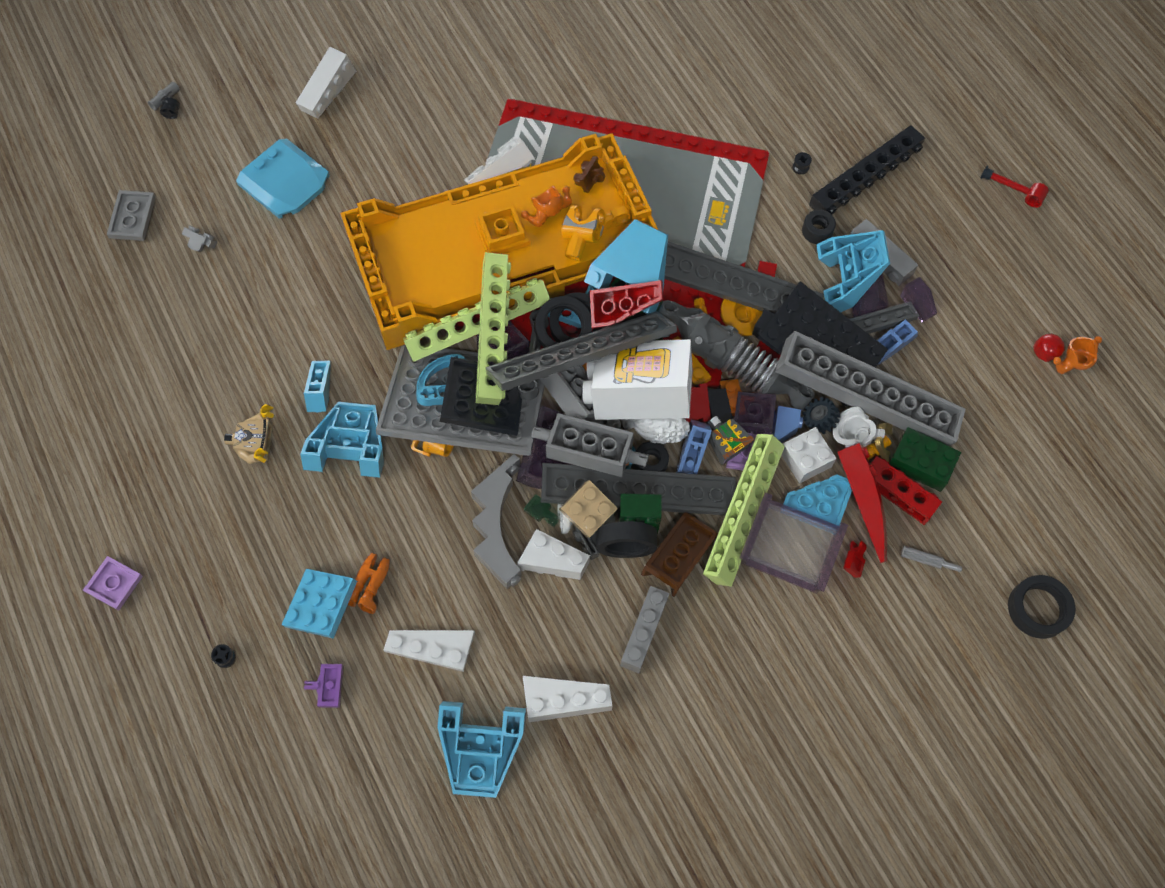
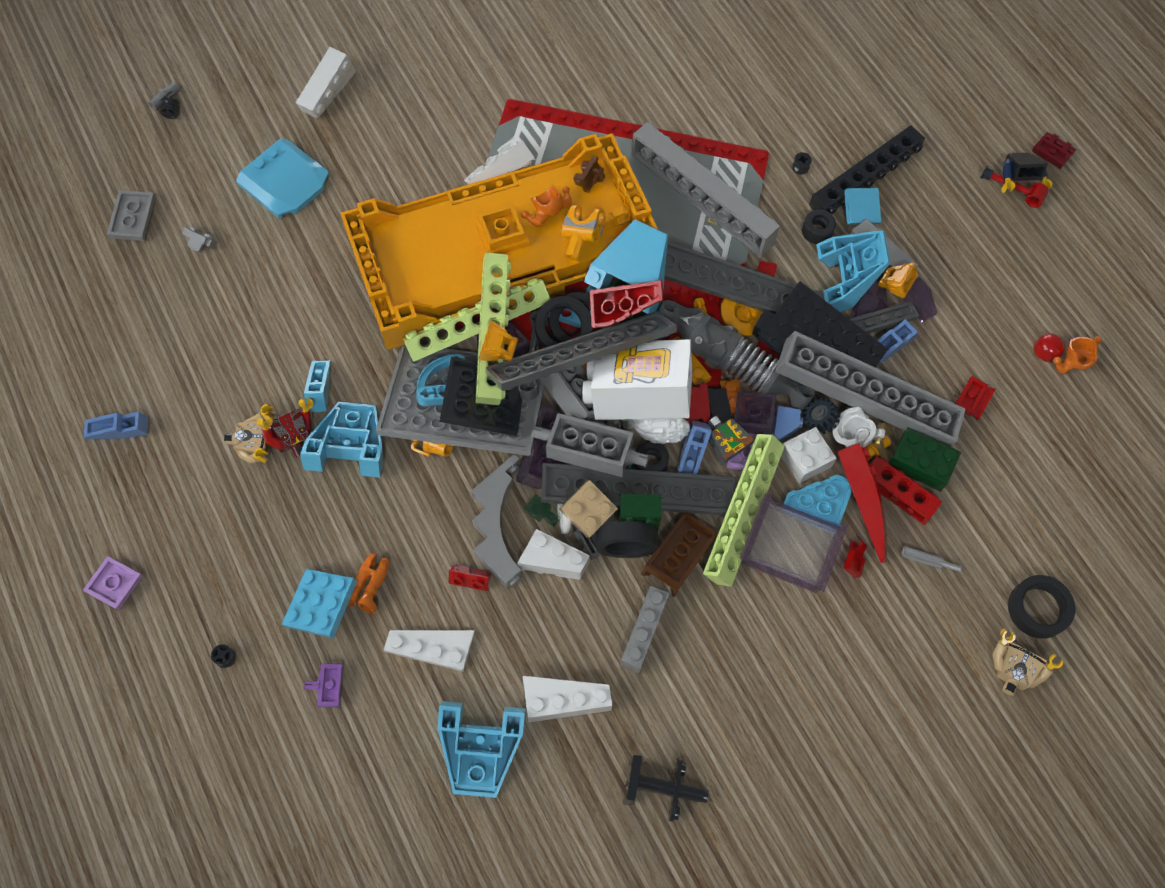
(116, 426): none -> medium blue slope
(288, 430): none -> torso
(461, 577): none -> red hinge
(493, 344): none -> light orange piece
(673, 789): none -> black piece
(704, 190): none -> light grey brick
(862, 205): none -> medium azure tile
(899, 279): none -> light orange piece
(975, 397): none -> red plate
(1019, 666): none -> tan torso
(1023, 167): none -> black torso
(1054, 149): none -> dark red plate

